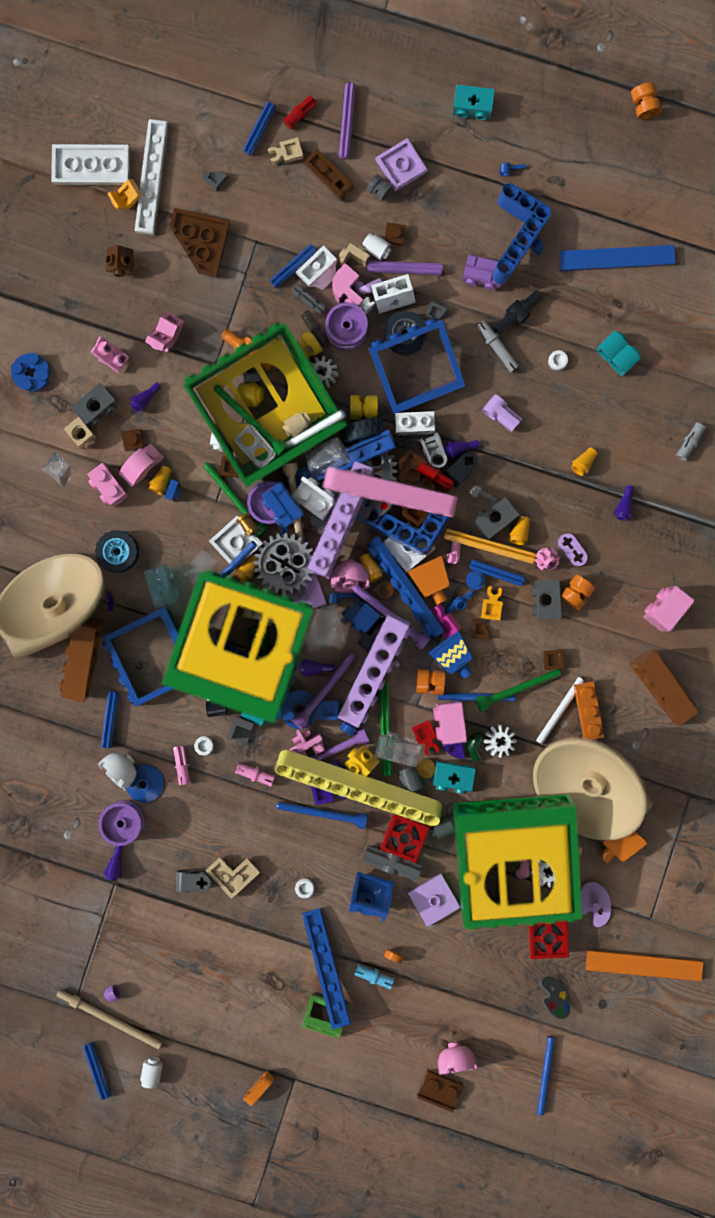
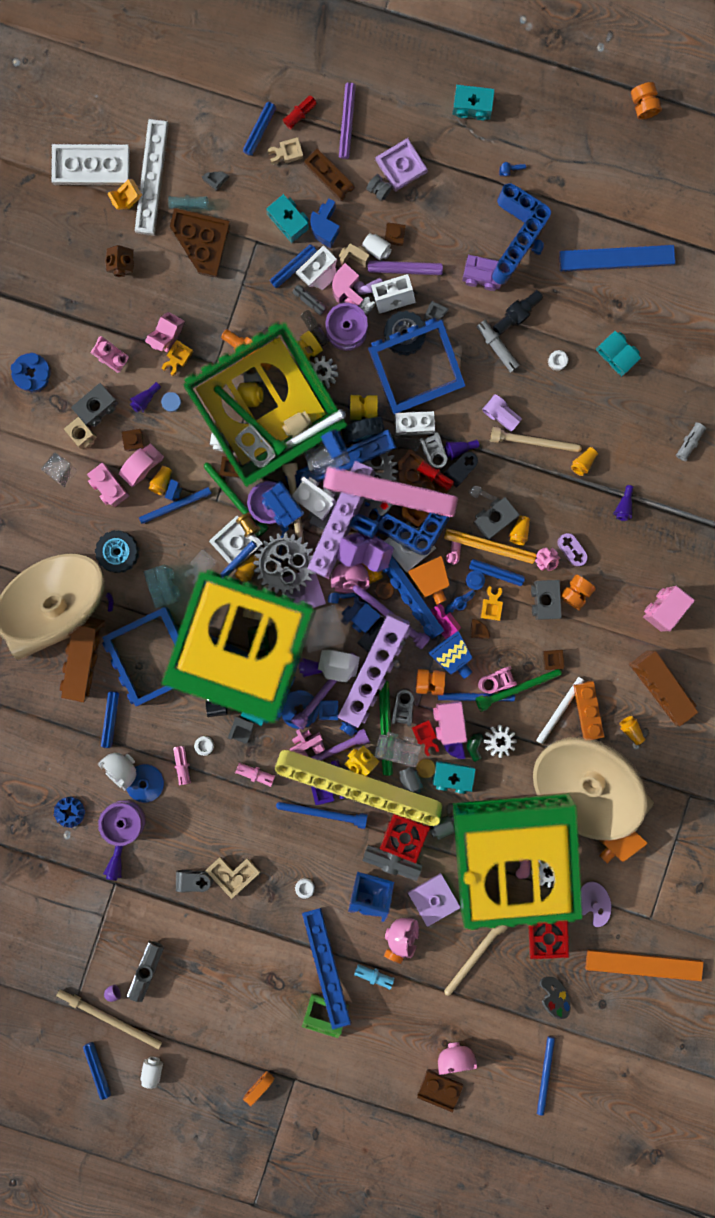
(77, 809): none -> blue gear
(150, 961): none -> dark grey piece
(171, 402): none -> medium blue tile
(175, 505): none -> blue bar
(178, 355): none -> light orange plate
(188, 202): none -> clear light blue pin
(290, 228): none -> teal brick
(321, 226): none -> blue brick
(334, 444): none -> blue piece
(338, 665): none -> white slope
(362, 528): none -> blue piece
(362, 549): none -> medium lavender brick
(402, 936): none -> bright pink cylinder
(403, 709): none -> dark grey piece
(474, 958): none -> tan piece
(499, 435): none -> tan piece
(500, 679): none -> bright pink piece
(632, 729): none -> light orange cone

